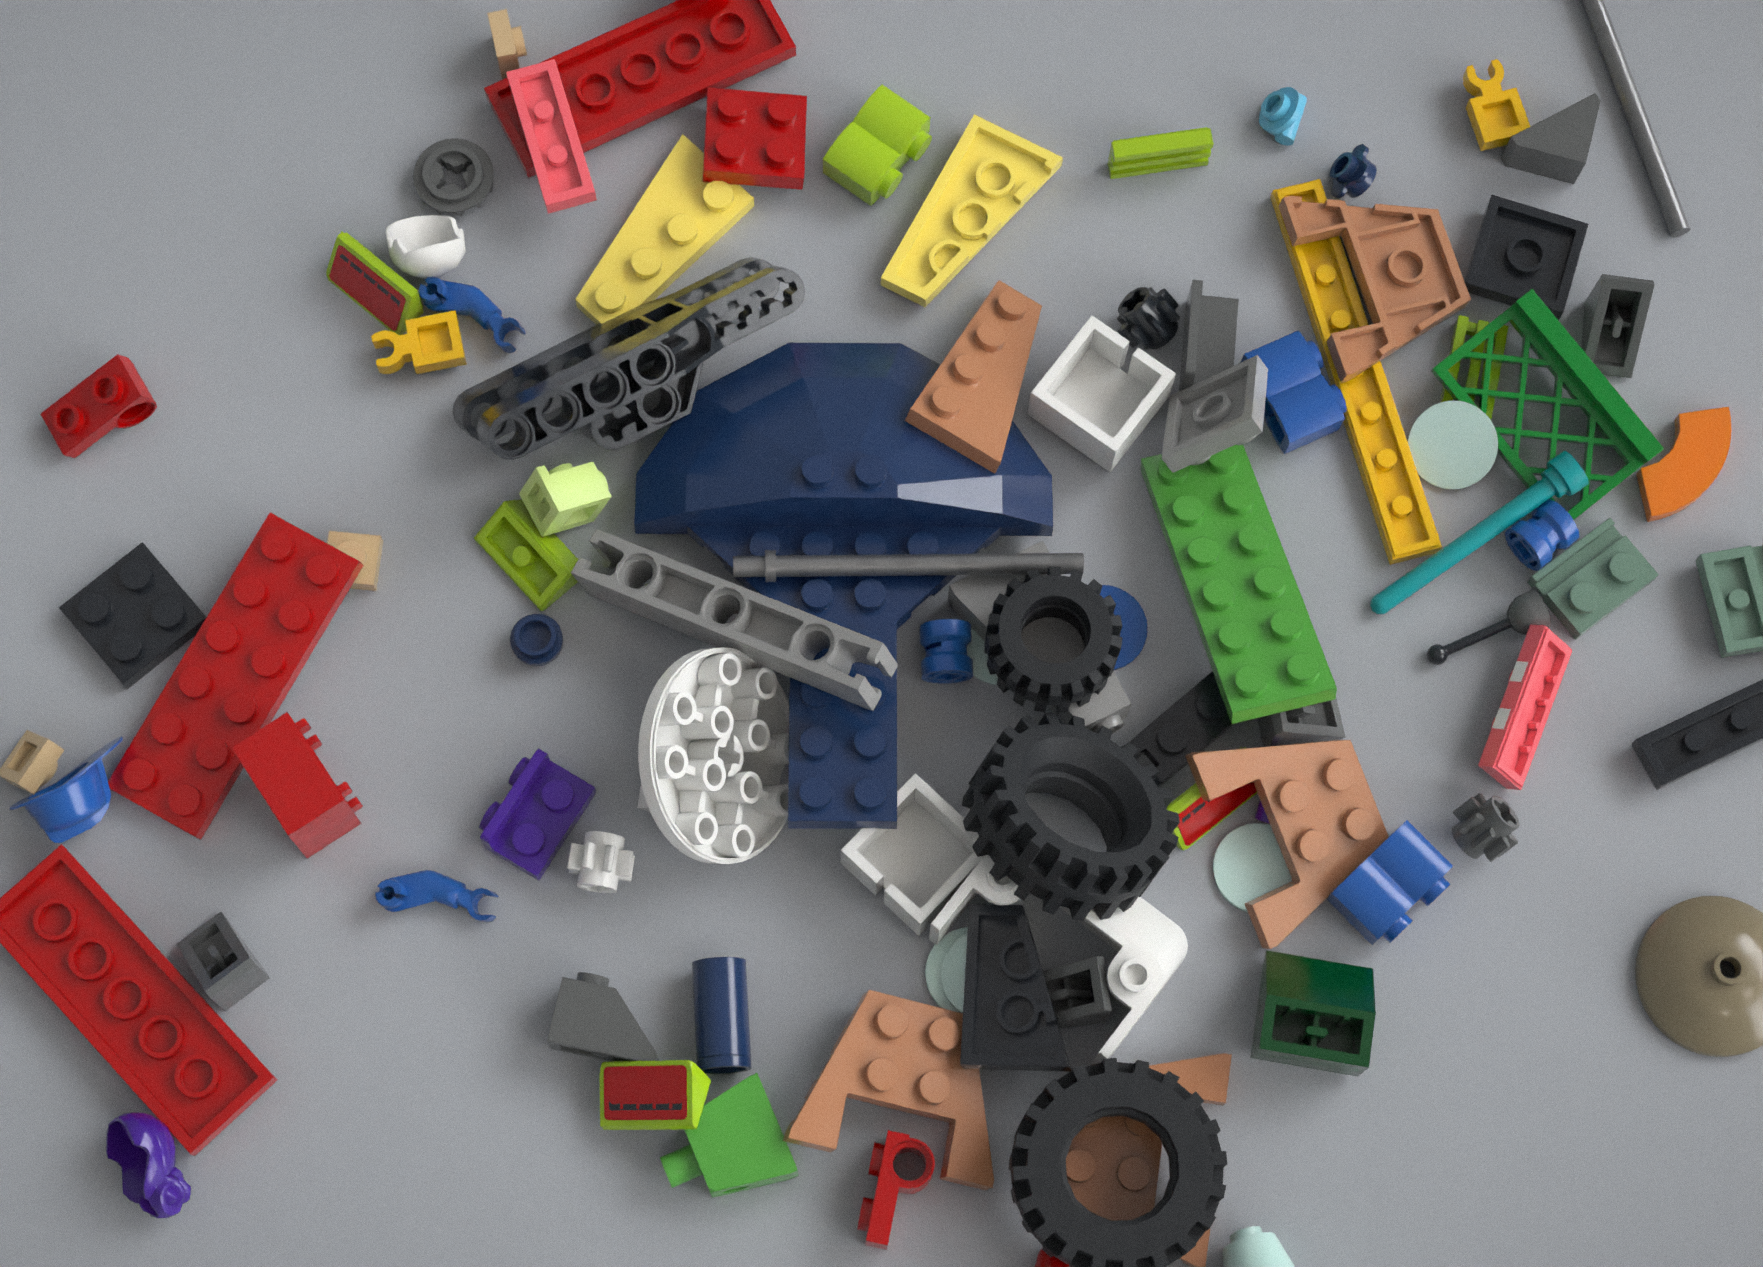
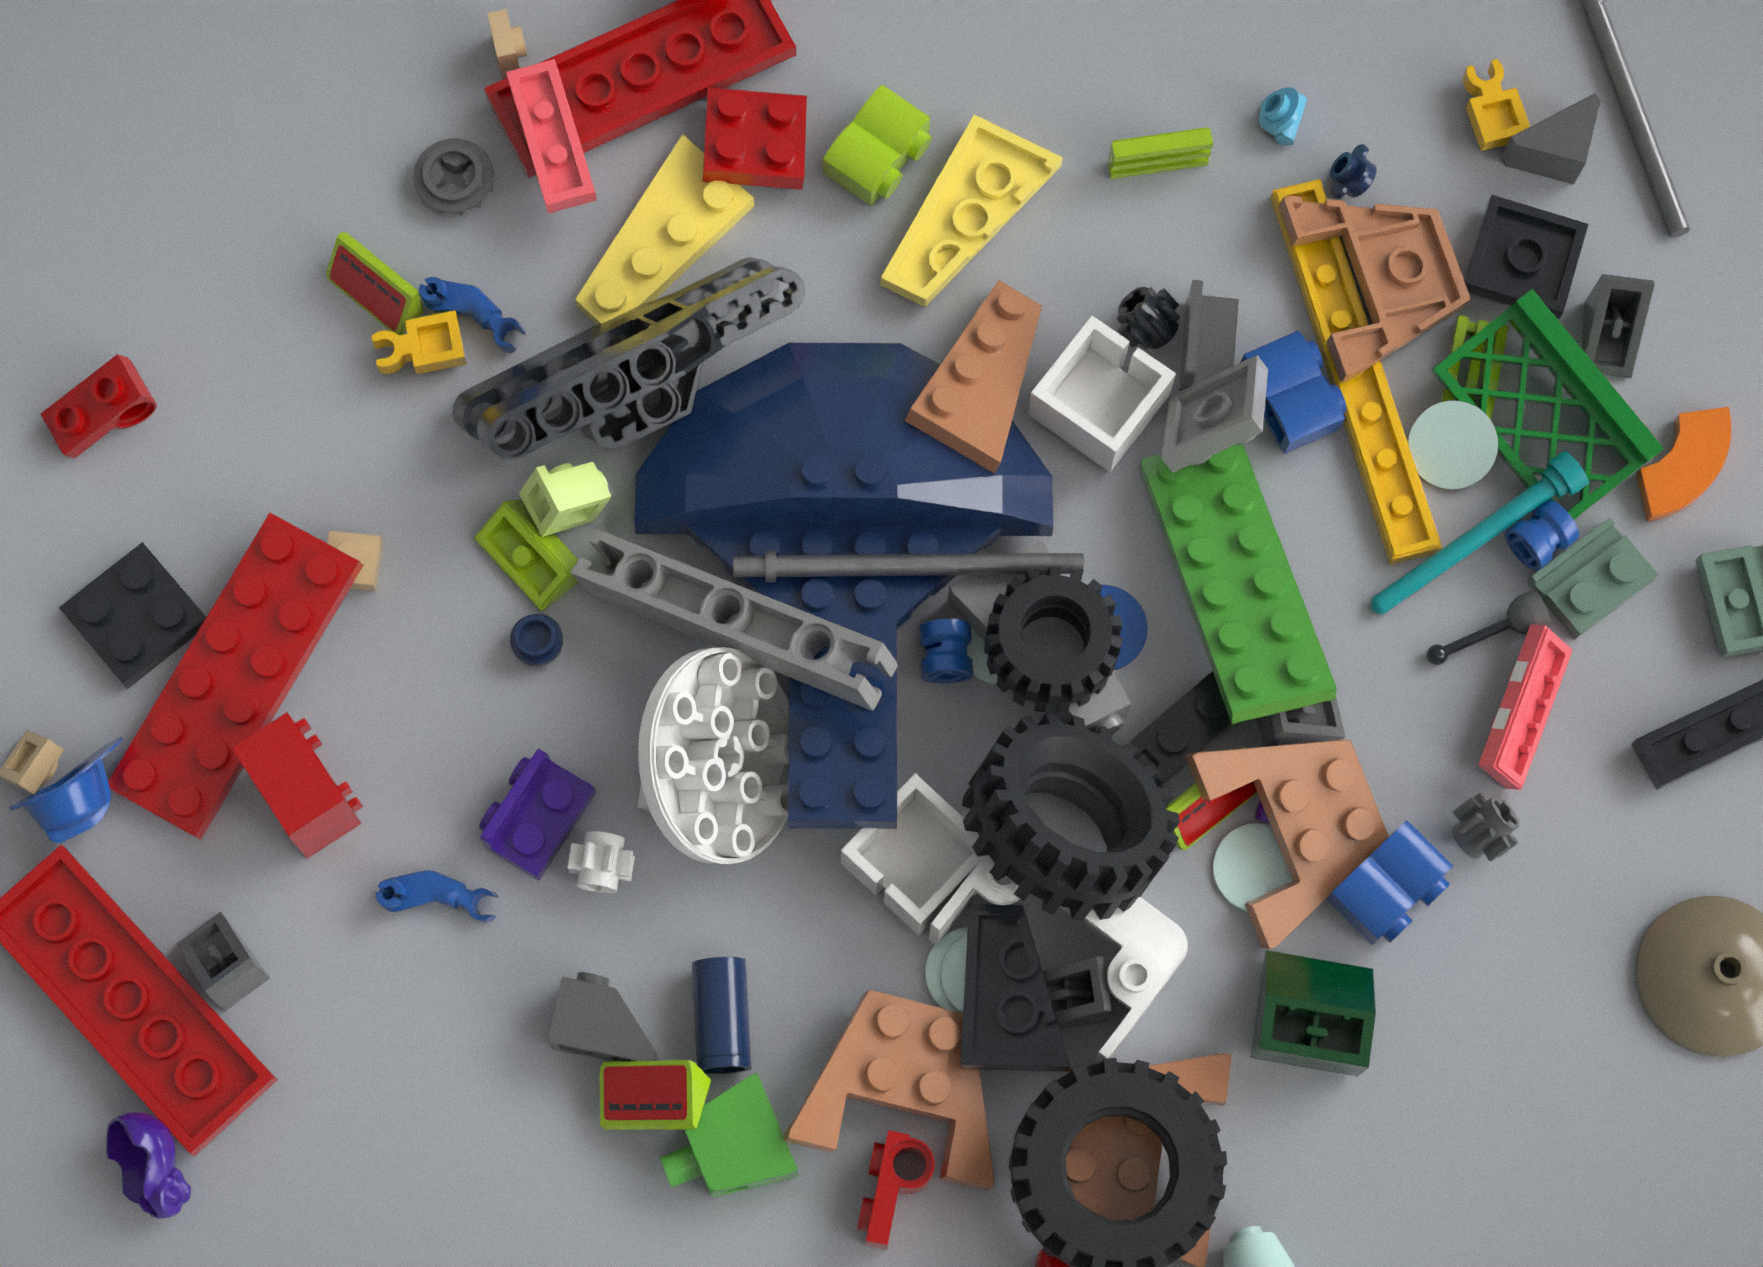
(425, 245): white hair -> none

